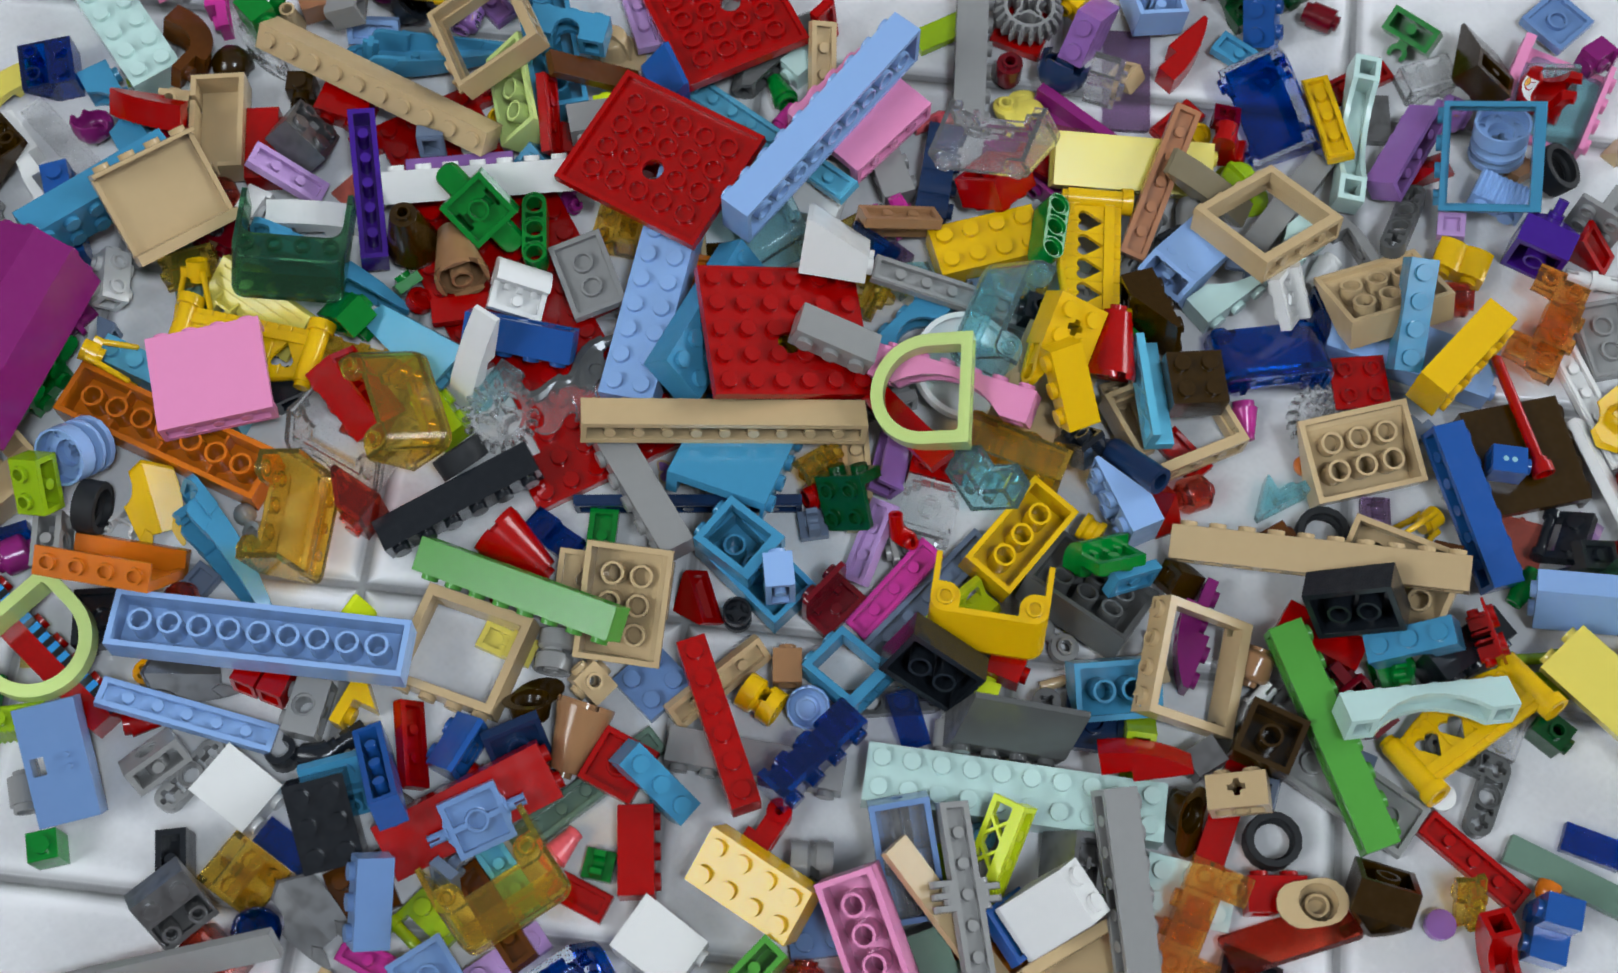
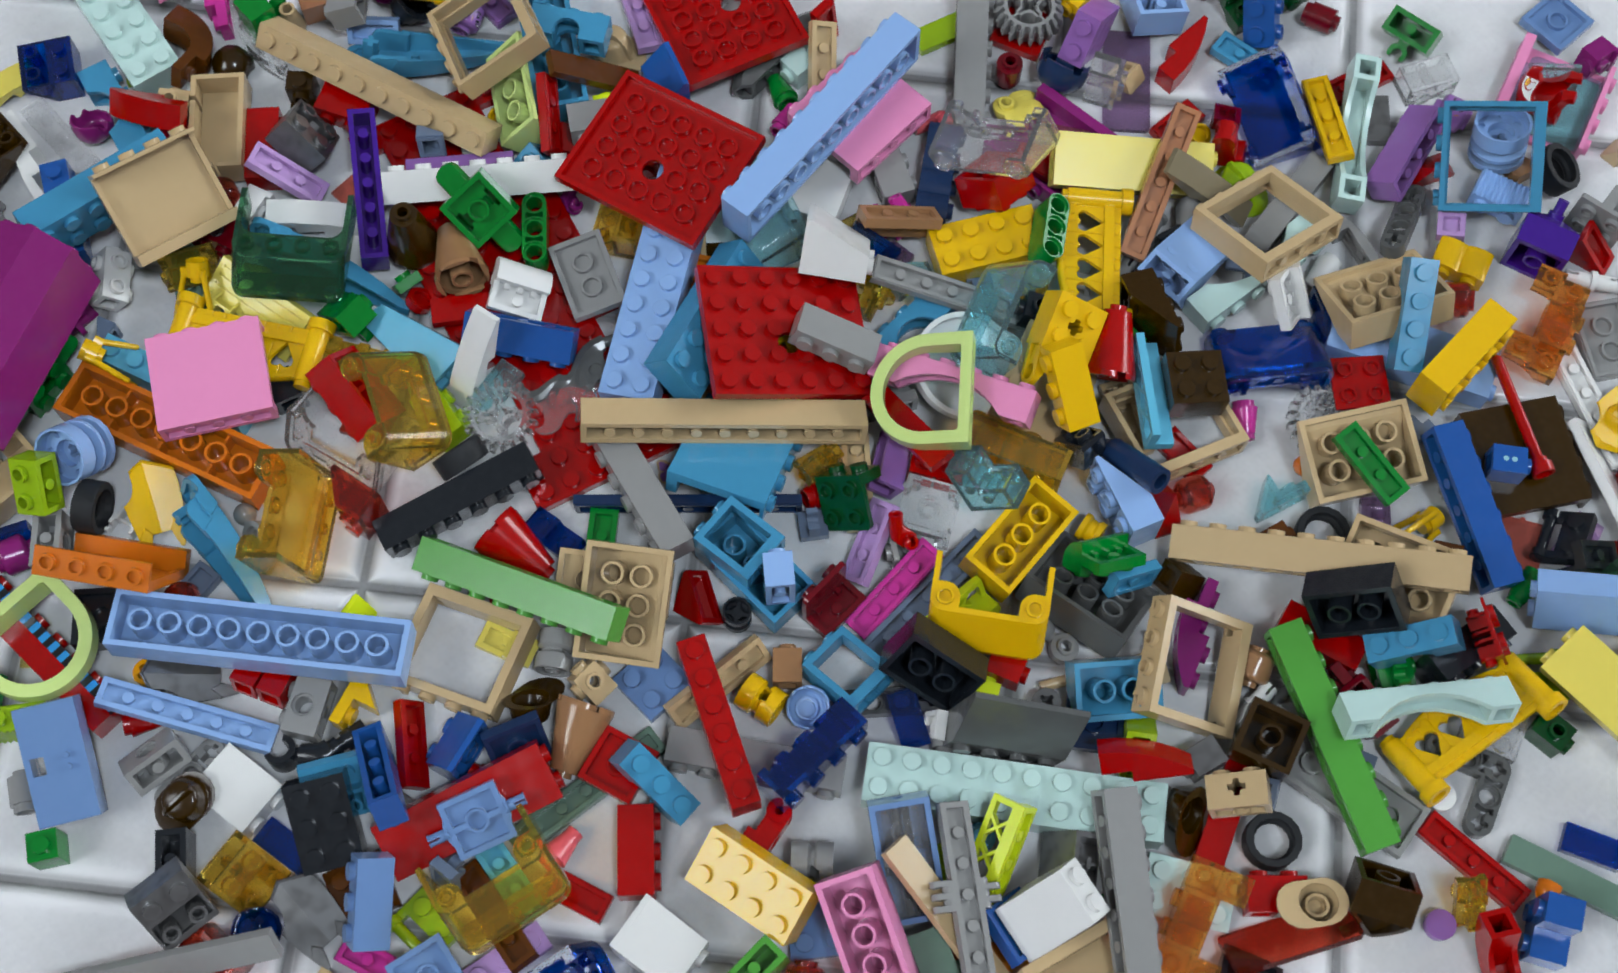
(184, 801): none -> dark brown piece
(599, 865): green tile -> none
(826, 178): medium azure tile -> none
(937, 723): none -> white tile
(1370, 463): none -> green plate
(1480, 69): dark brown slope -> none

